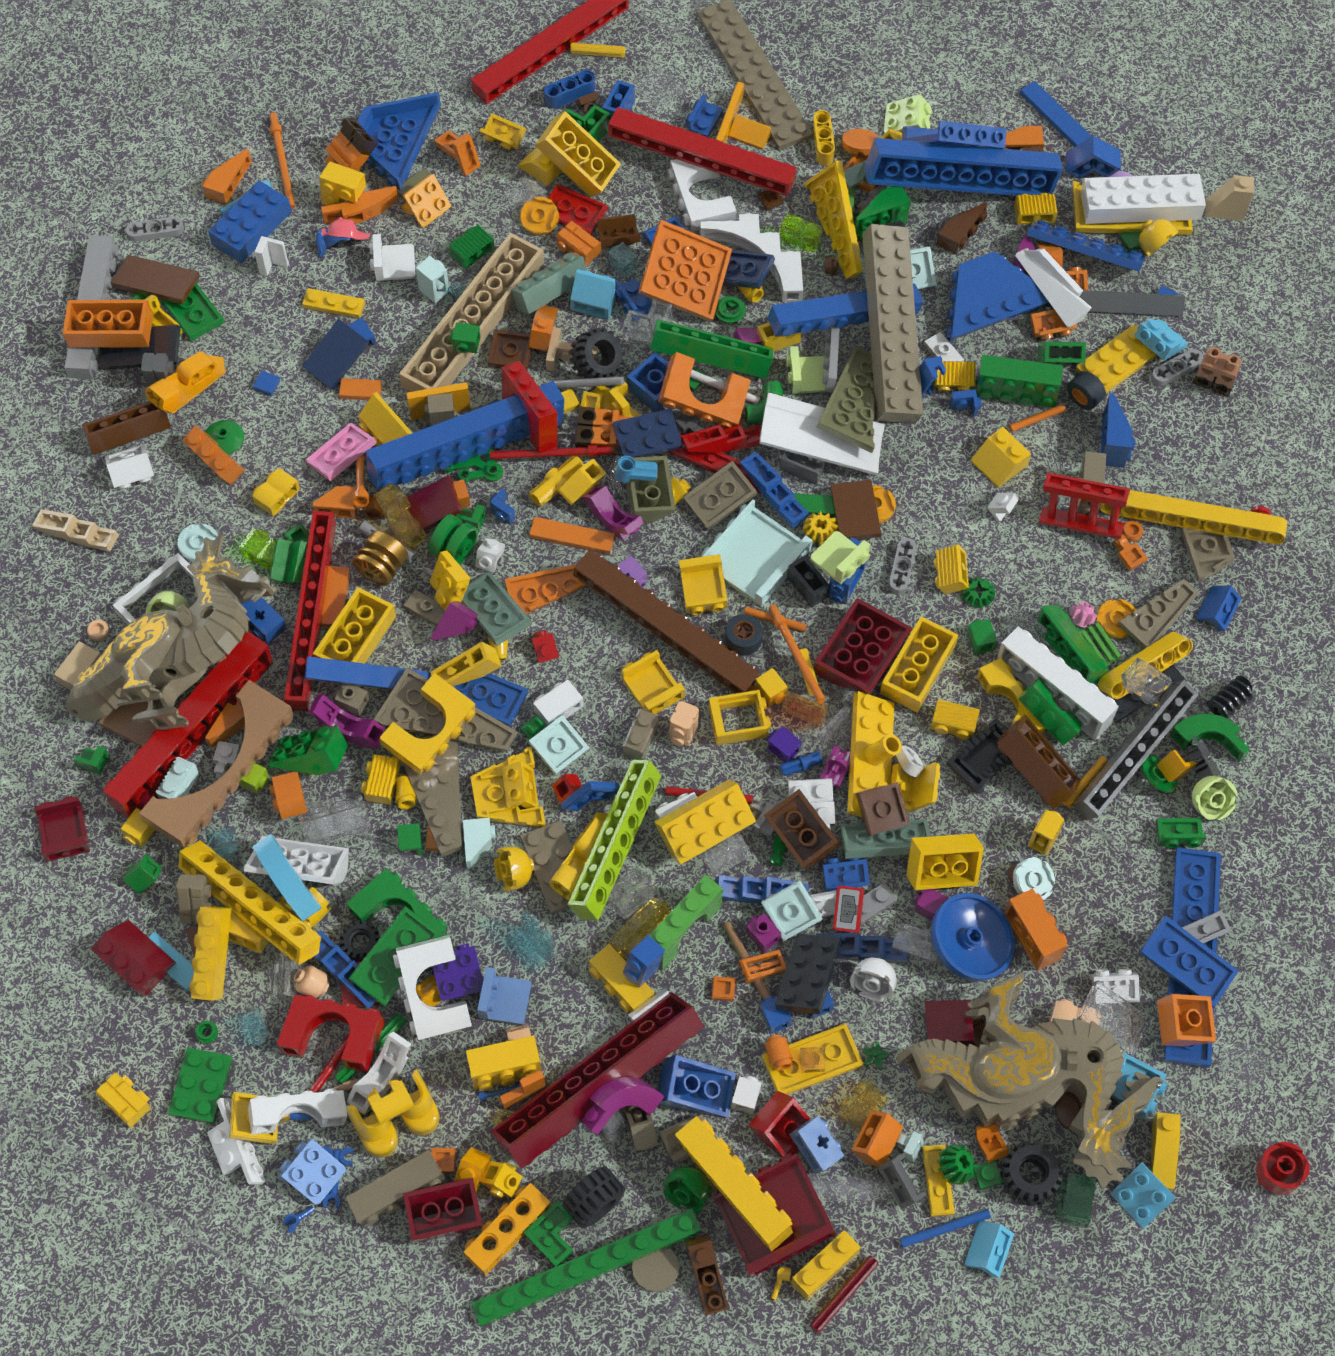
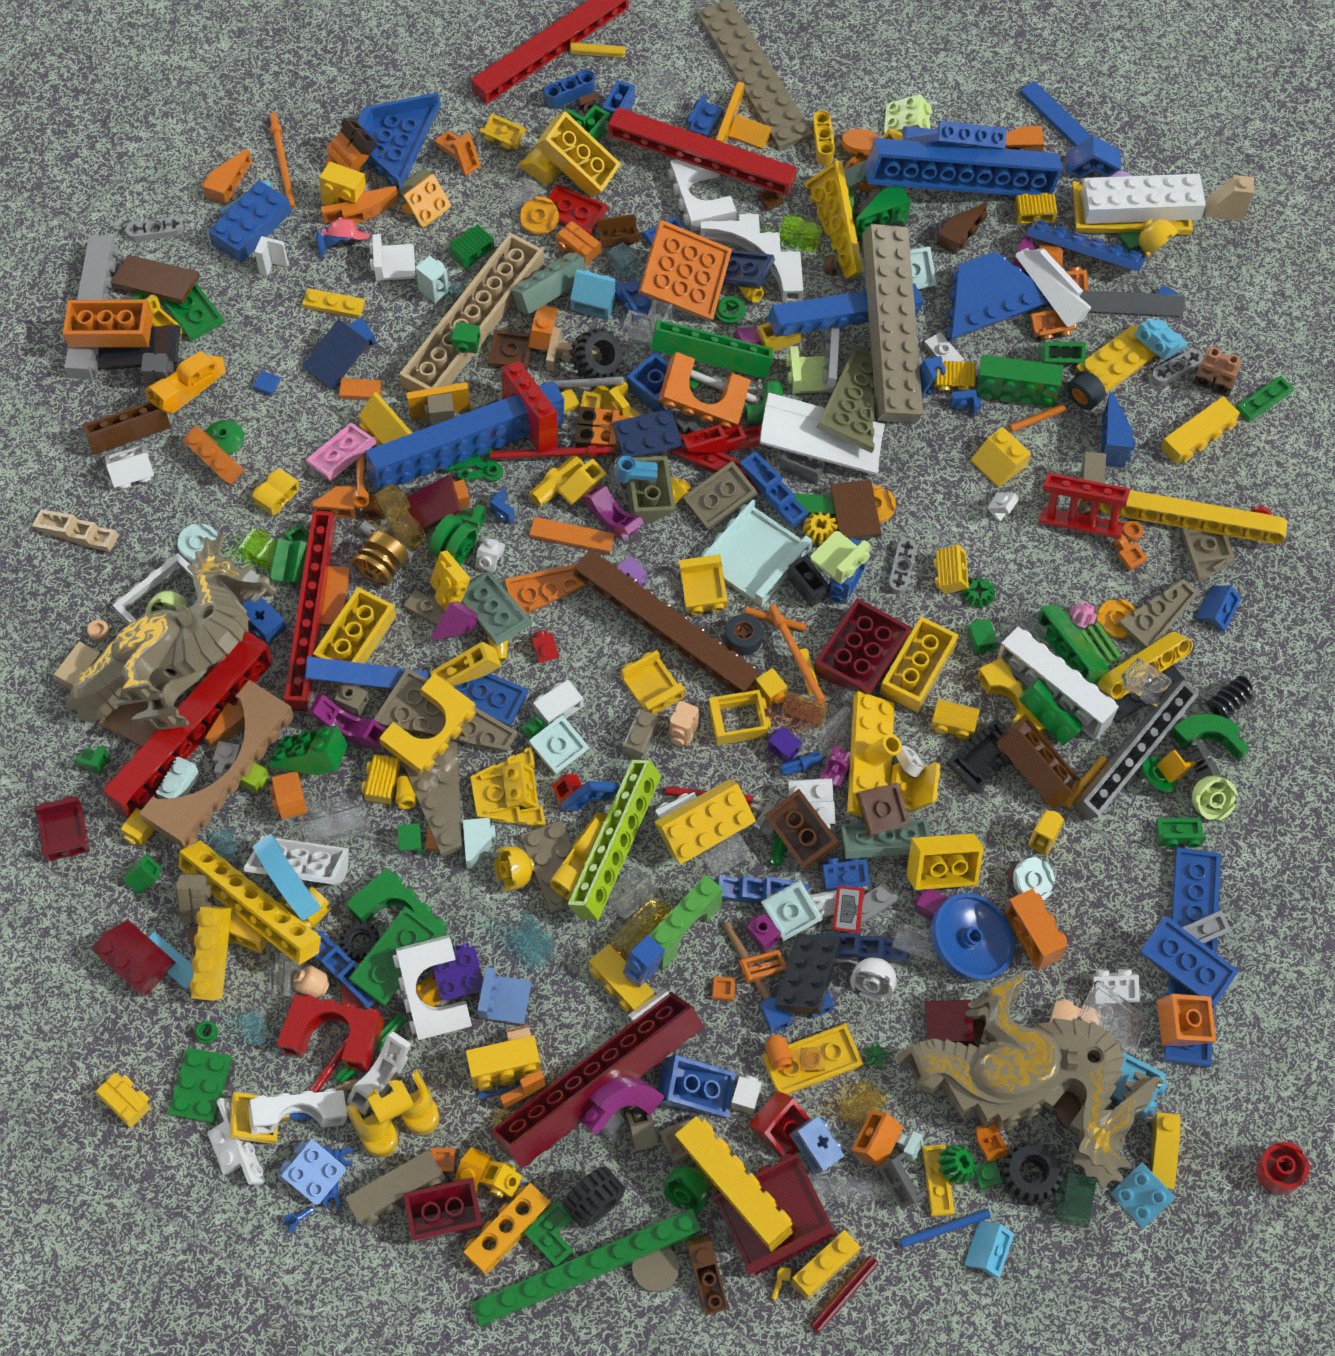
(1200, 430): none -> yellow brick
(1264, 399): none -> green tile

